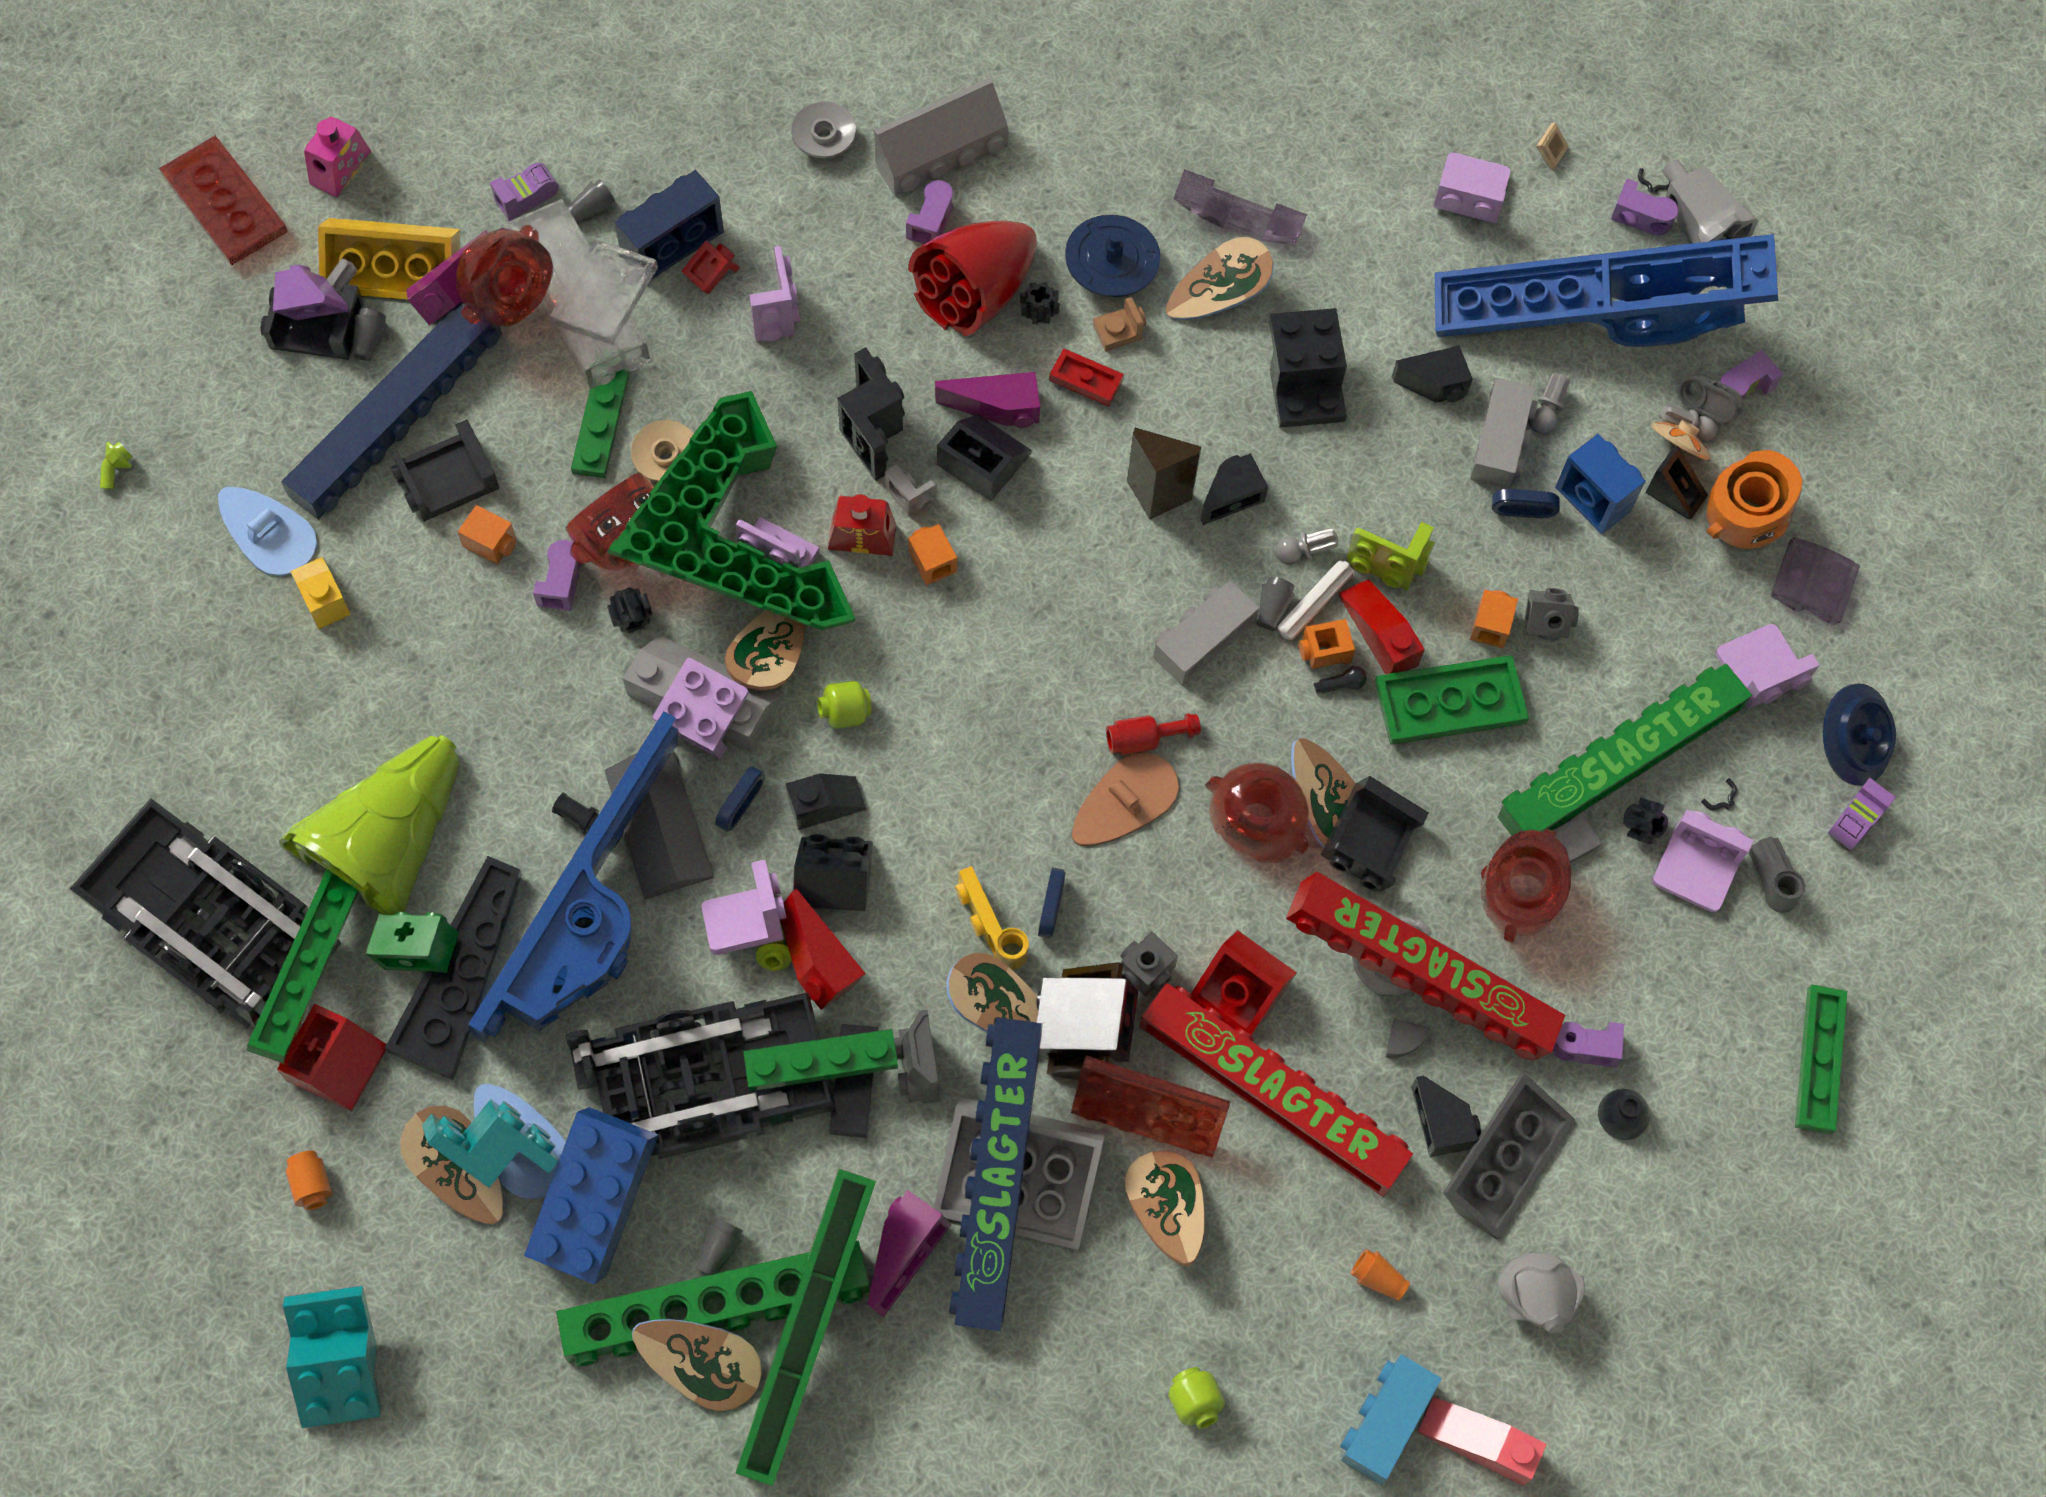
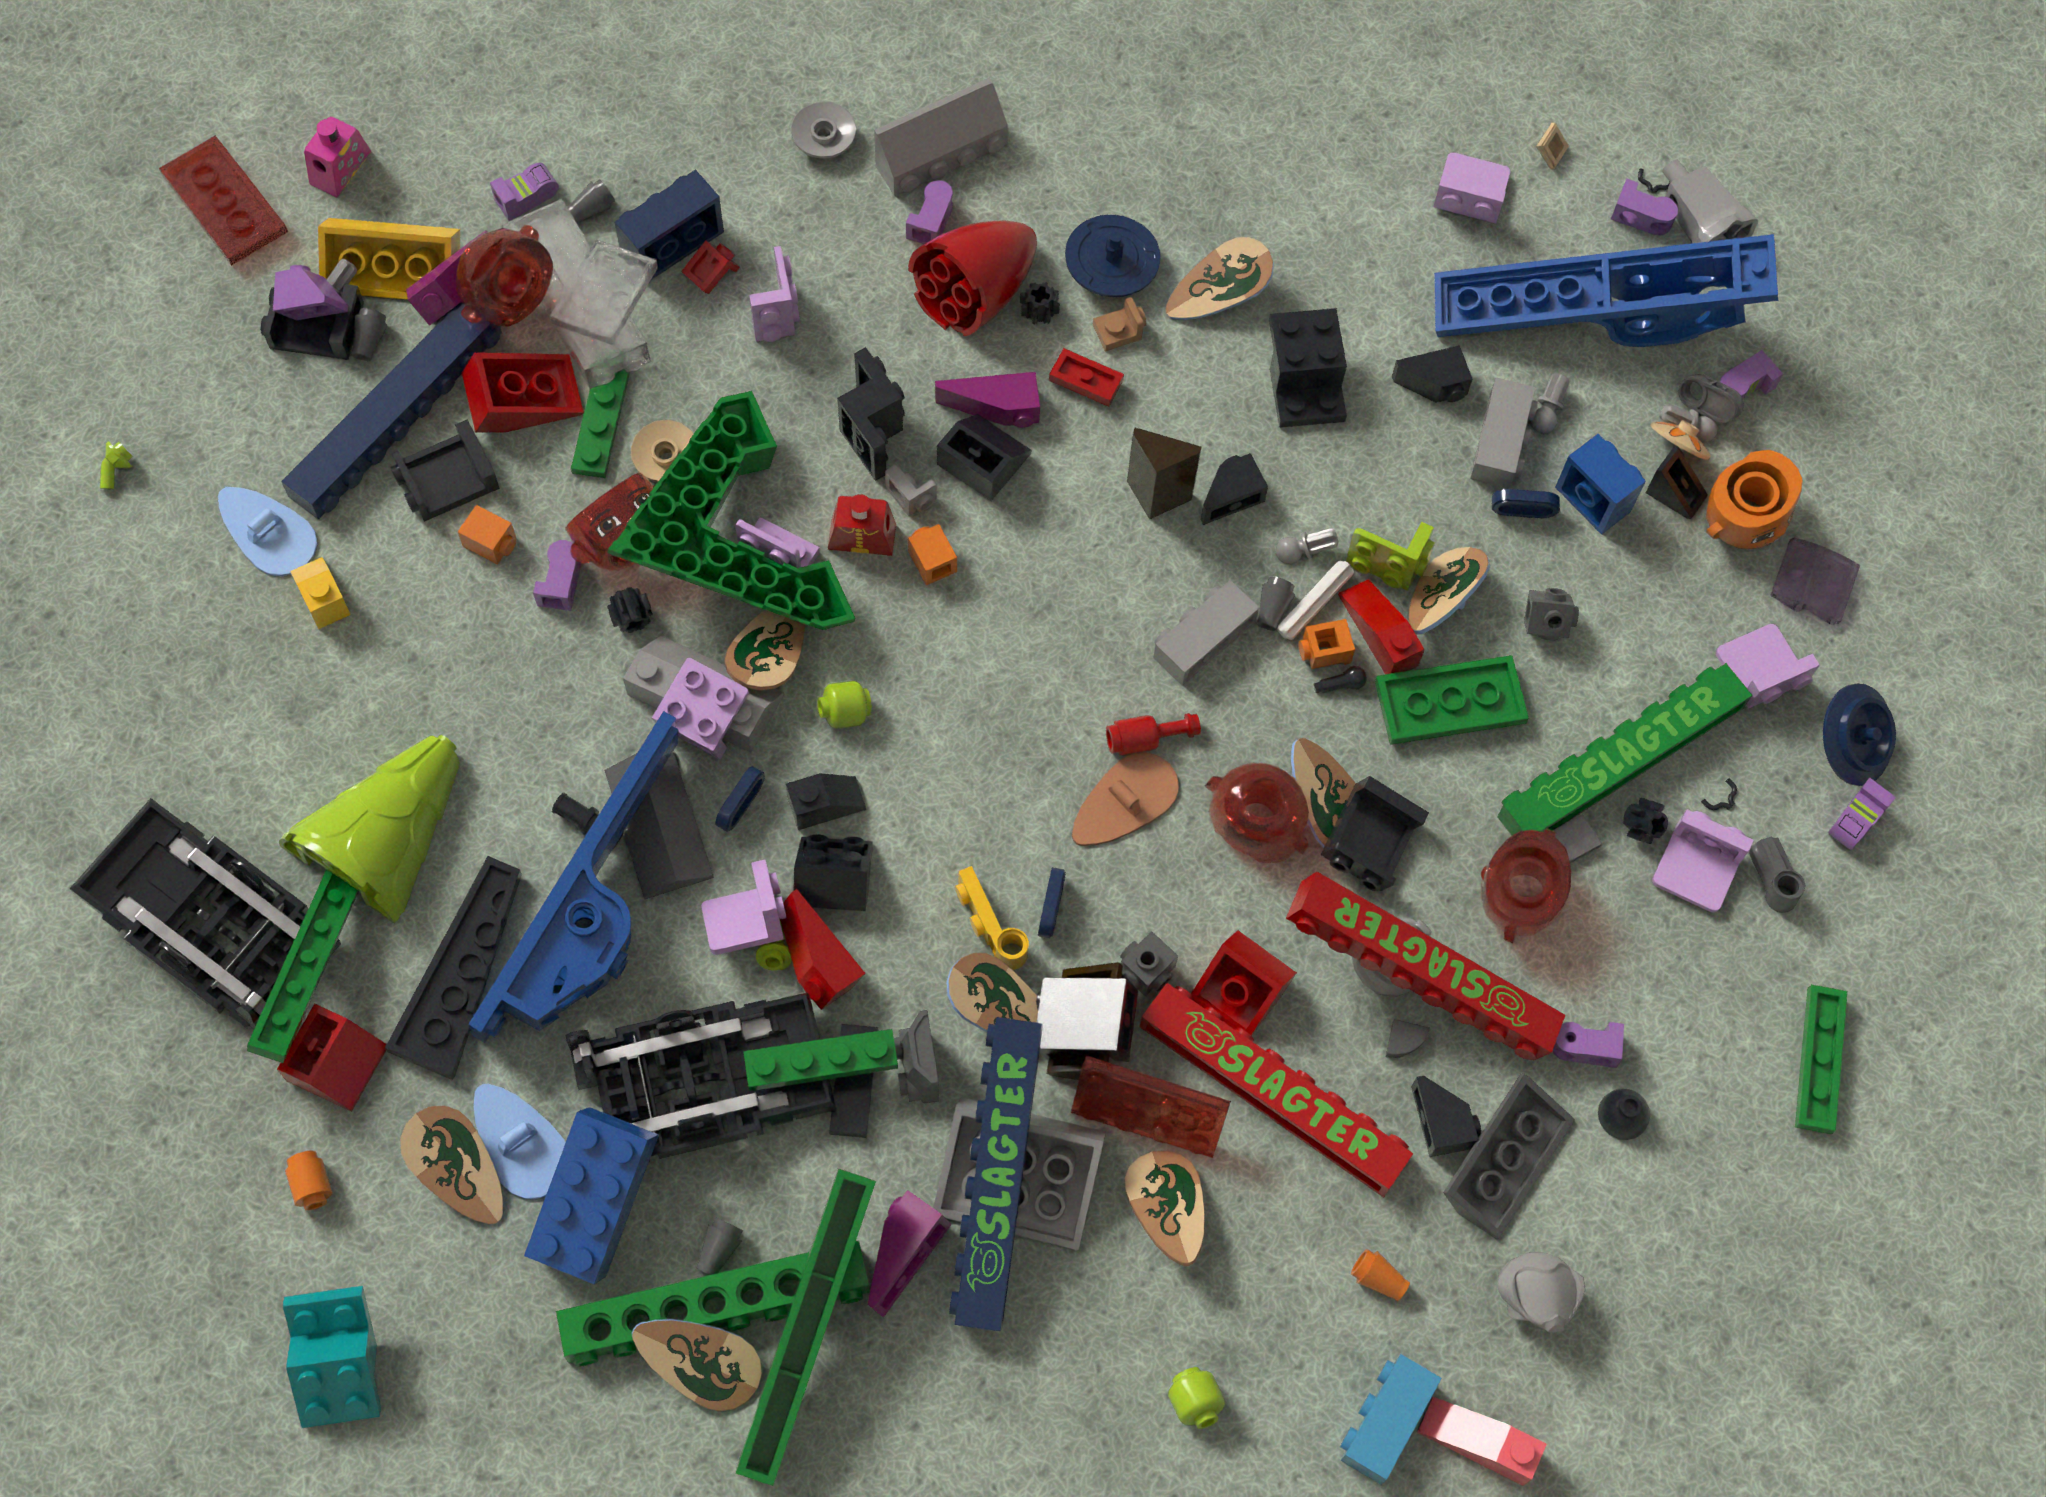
(412, 942): green brick -> none
(490, 1141): teal bracket -> none
(520, 390): none -> red slope
(1238, 214): clear purple slope -> none
(1446, 587): none -> shield
(1494, 618): orange brick -> none

